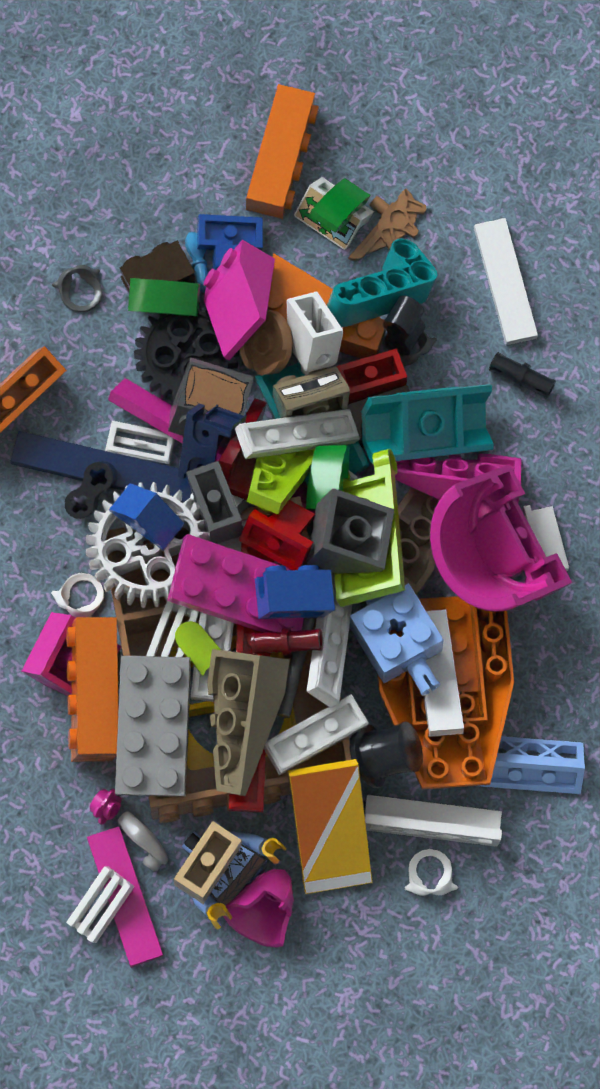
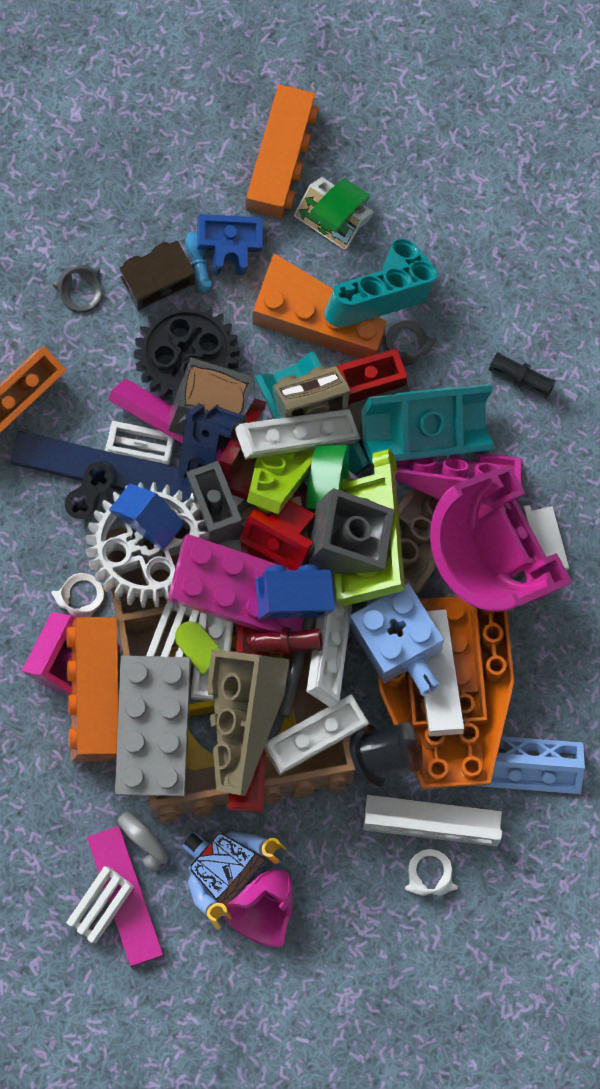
(105, 805): dark pink plate -> none
(164, 297): green slope -> none
(207, 862): tan brick -> none
(238, 295): dark pink slope -> none
(269, 346): medium nougat tile -> none
(314, 332): white torso -> none
(330, 826): tile -> none
(394, 223): medium nougat piece -> none
(404, 325): black axle -> none
(505, 281): white tile -> none

